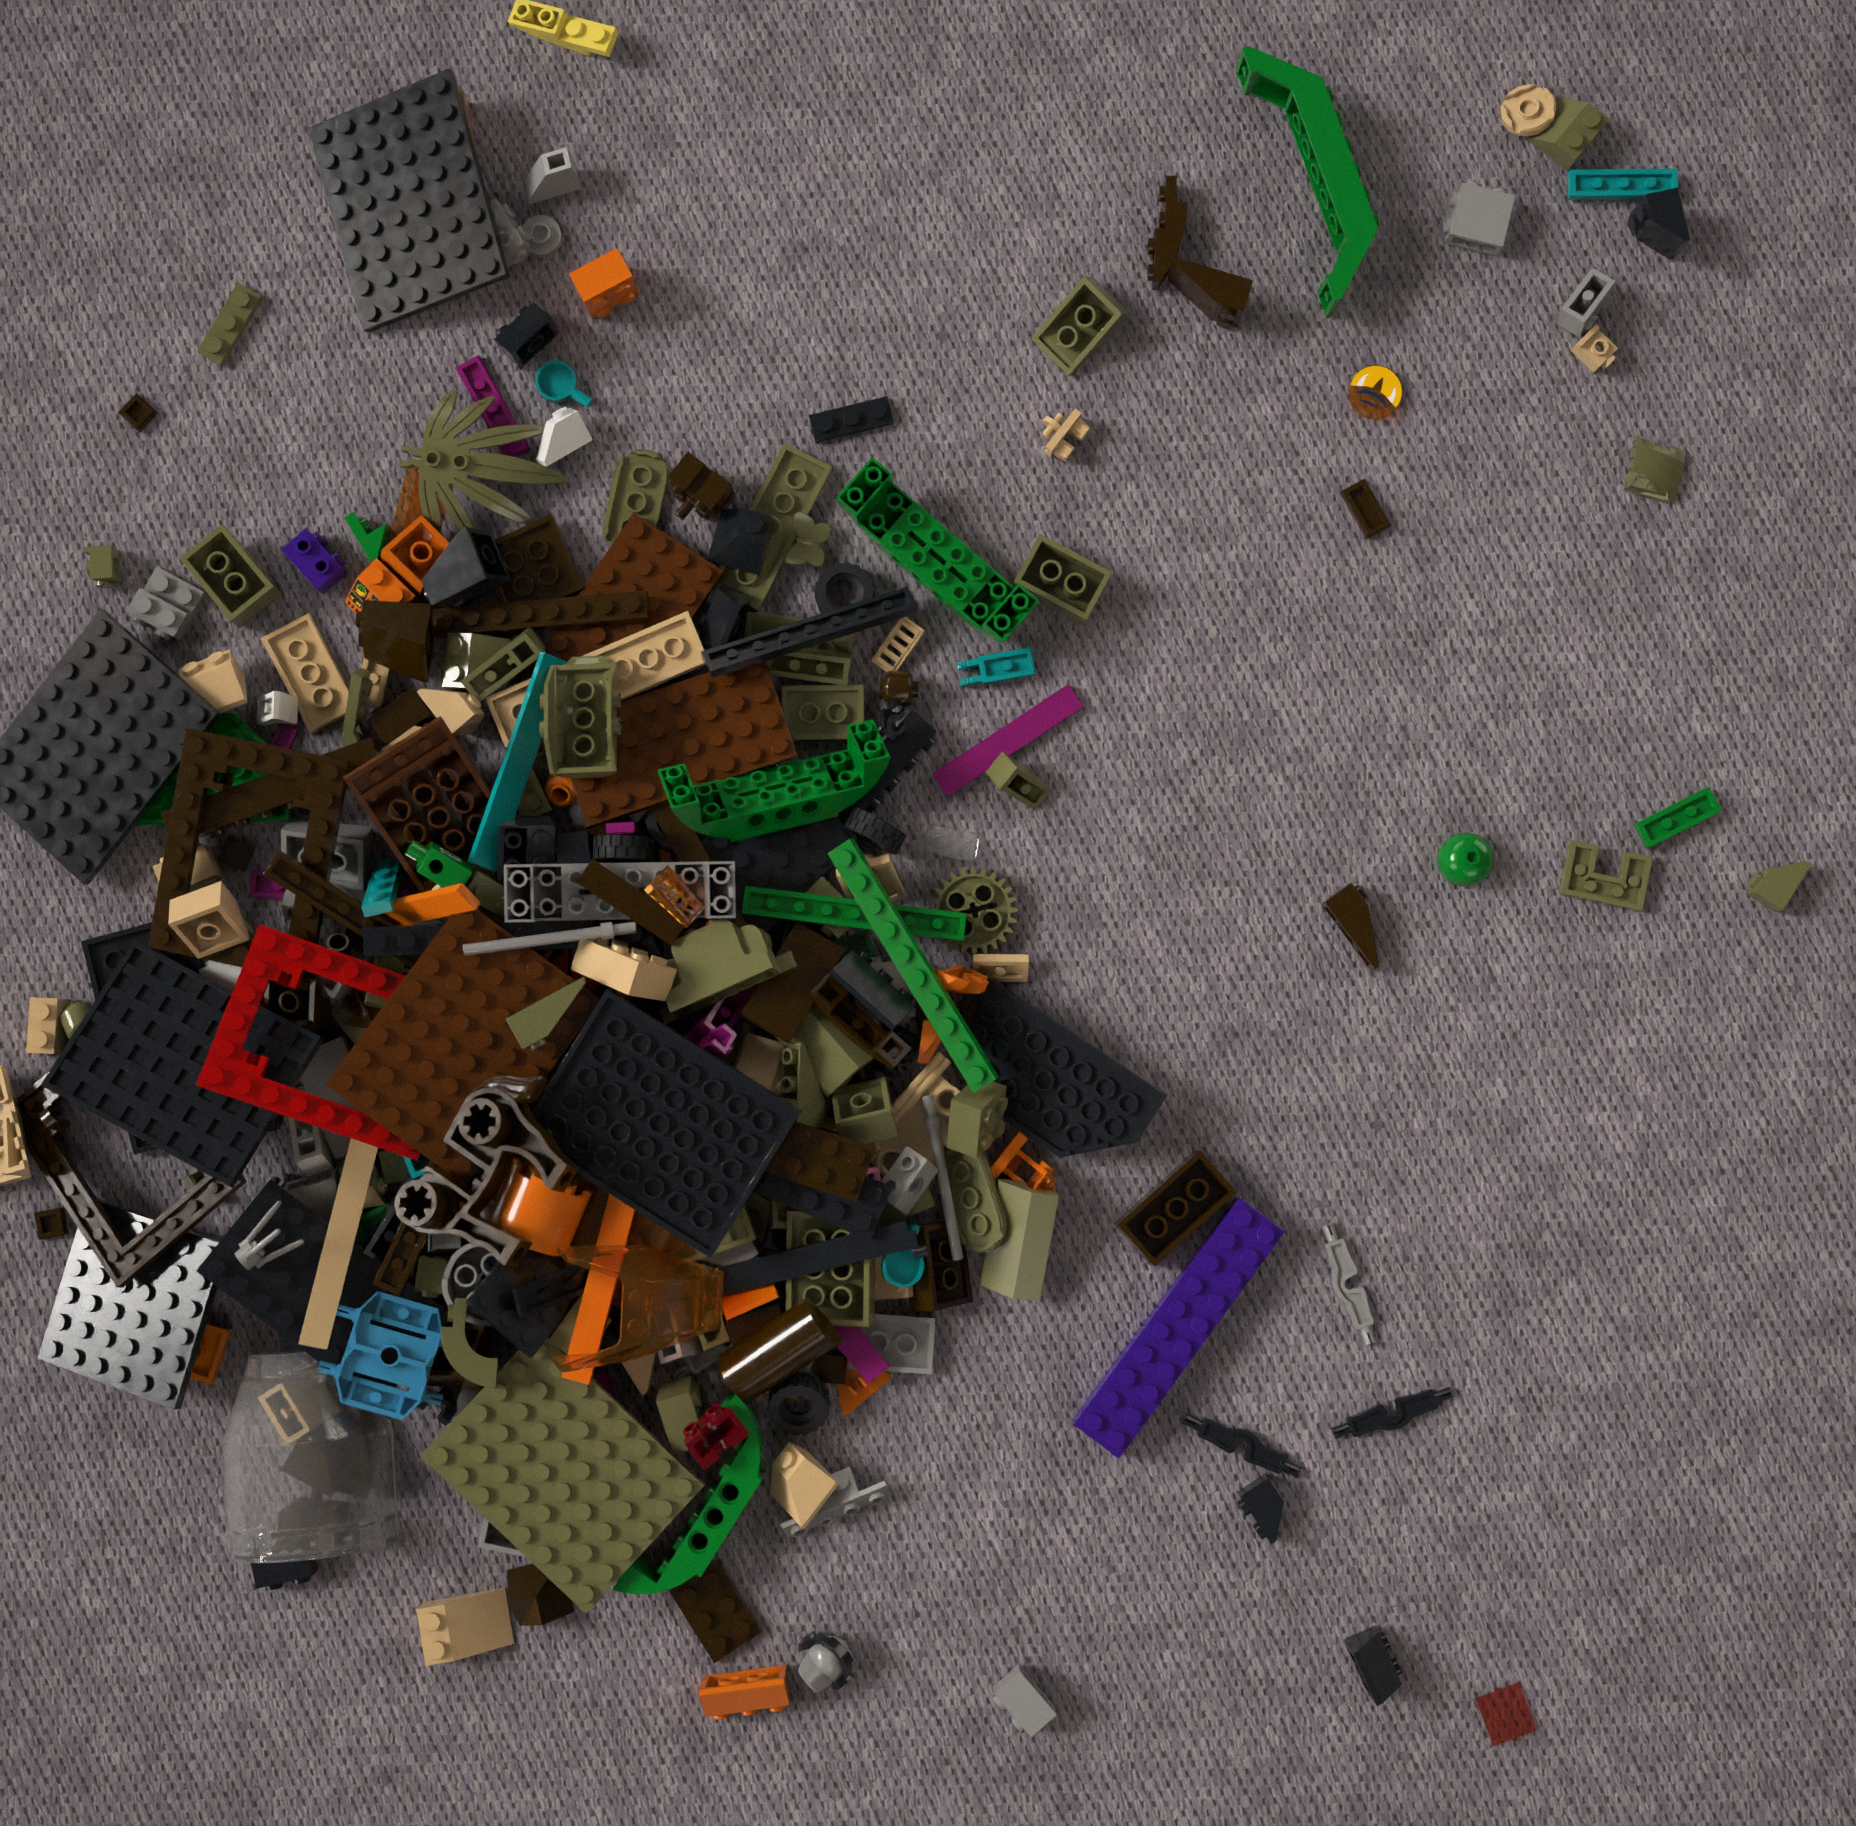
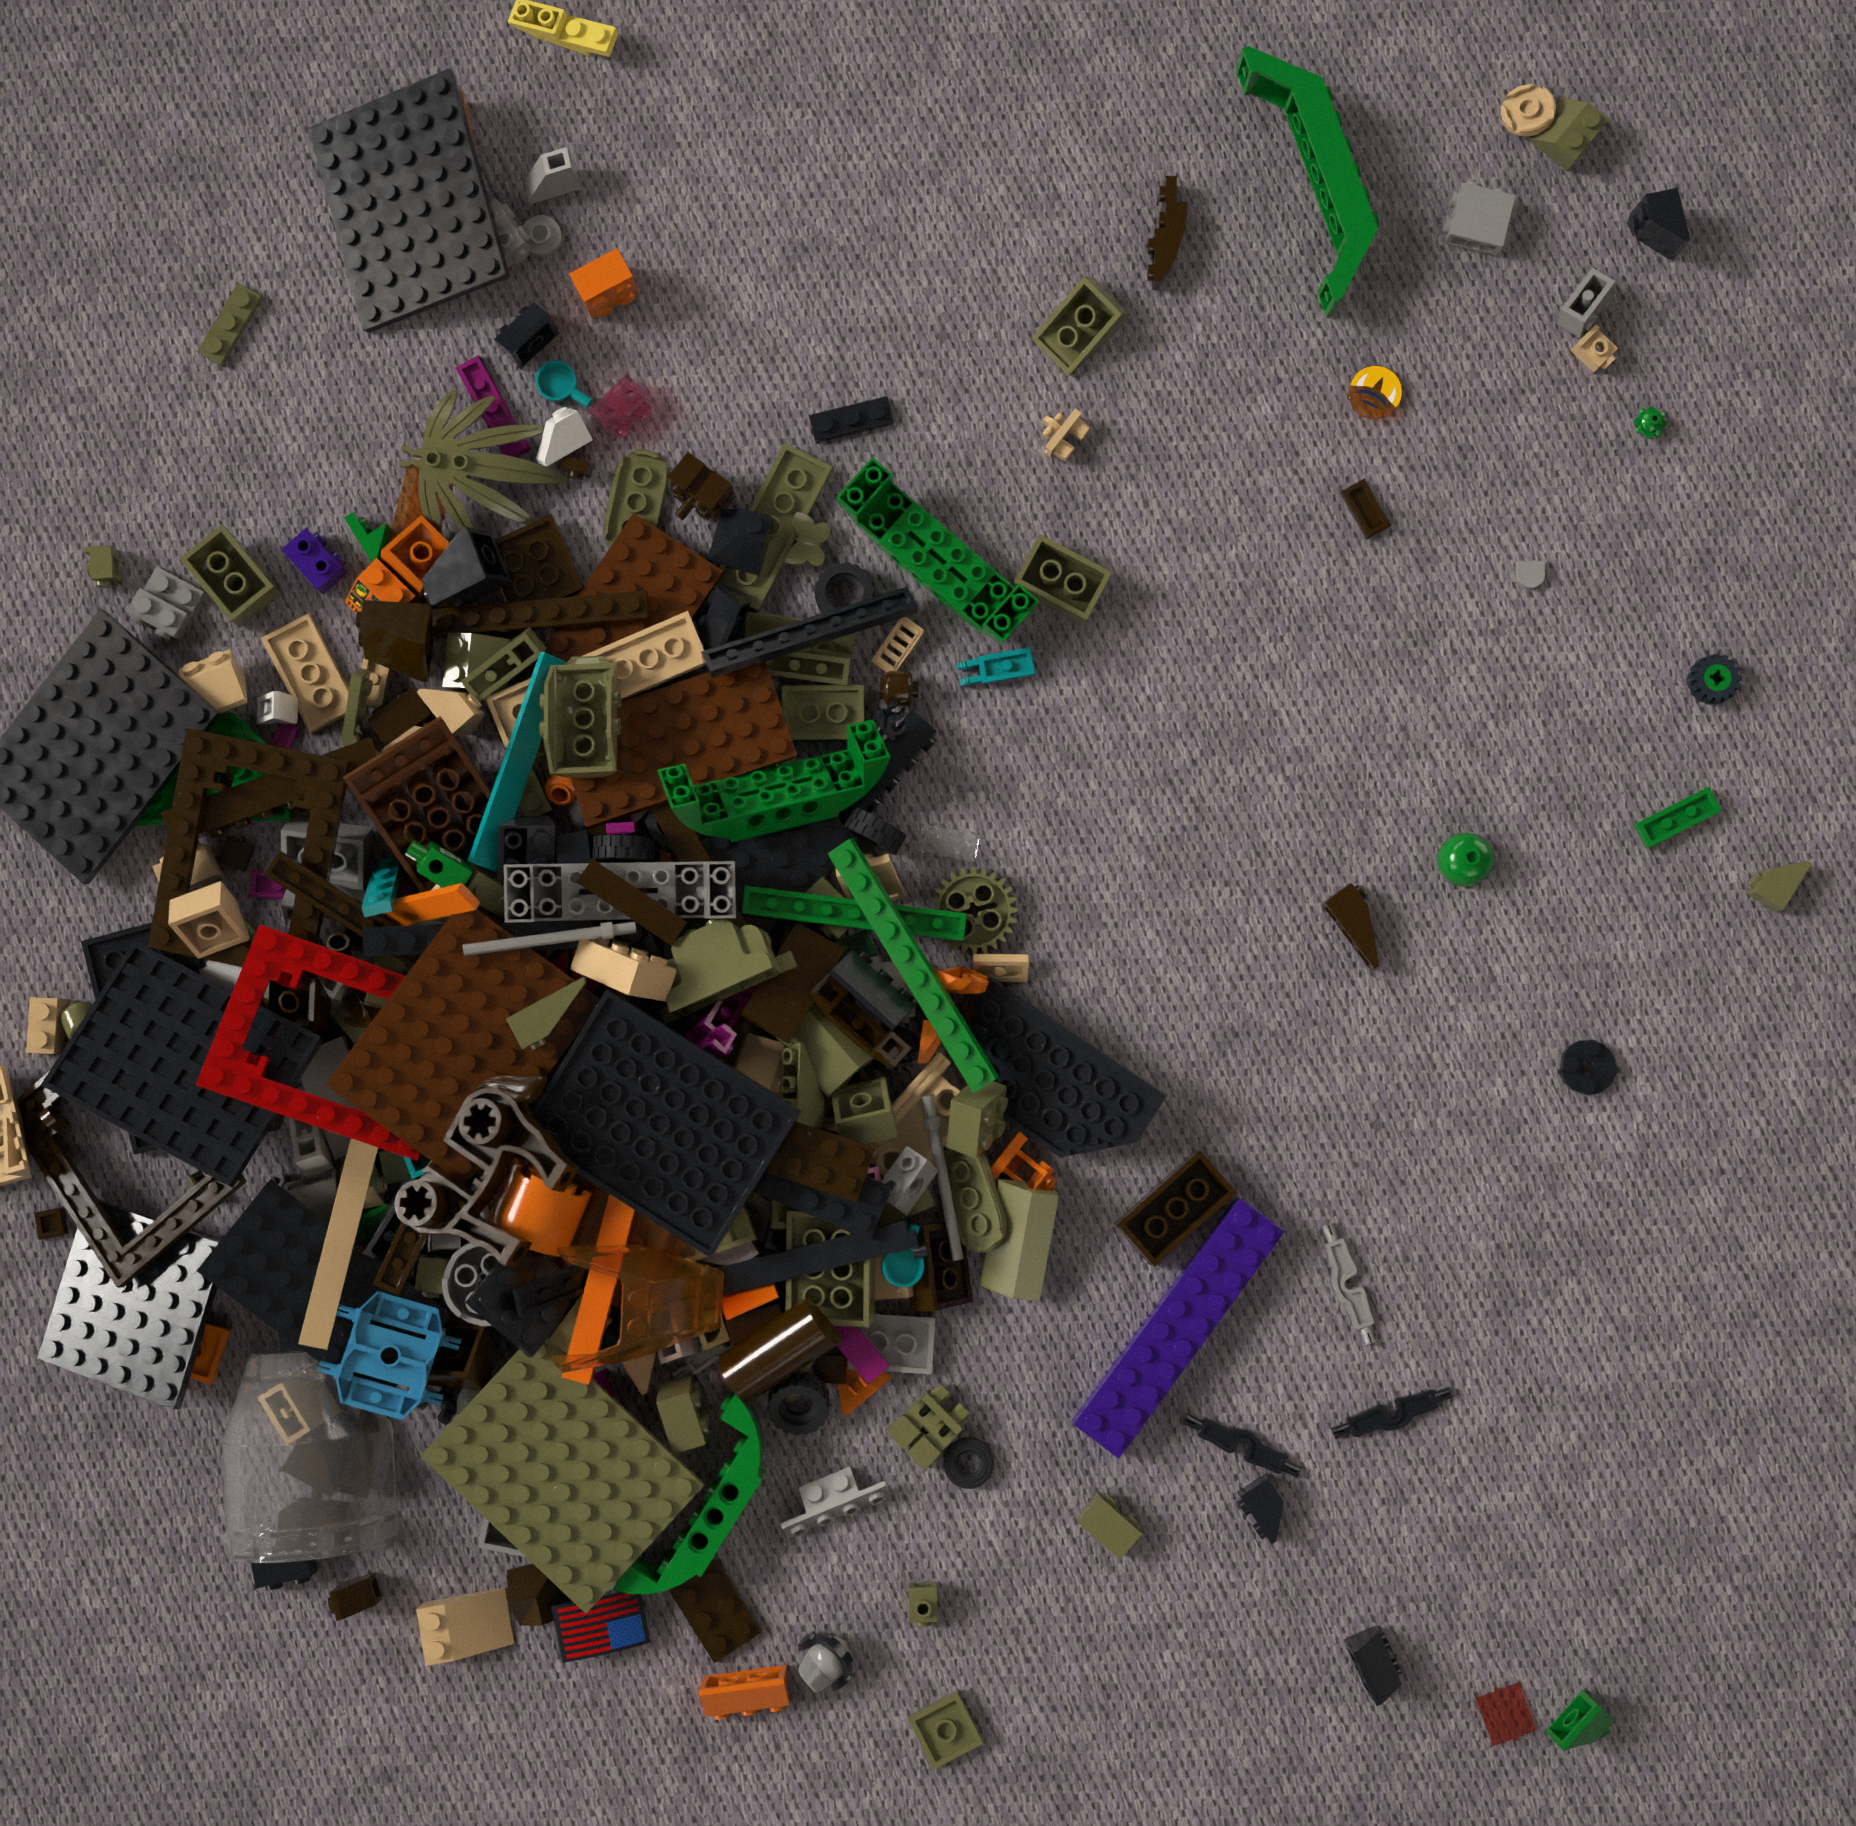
(138, 412): dark brown tile -> none
(251, 1253): light grey plant -> none
(354, 1596): none -> dark brown slope
(460, 1355): olive arch -> none
(576, 468): none -> dark brown plate
(608, 1627): none -> slope
(621, 407): none -> clear pink brick
(662, 896): clear orange slope -> none
(713, 1434): dark red cylinder -> none
(800, 1483): tan slope -> none
(908, 1426): none -> olive hips
(922, 1603): none -> olive brick
(945, 1729): none -> olive plate
(975, 1479): none -> black tyre
(1007, 739): magenta tile -> none
(1018, 781): olive slope -> none
(1024, 1701): light grey brick -> none
(1109, 1525): none -> olive brick
(1212, 291): dark brown slope -> none
(1530, 573): none -> light grey tile
(1580, 1723): none -> green slope
(1603, 1069): none -> black plate
(1618, 183): teal plate -> none
(1623, 891): olive plate -> none
(1650, 422): none -> green plant
(1654, 470): olive slope -> none
(1705, 684): none -> black wheel

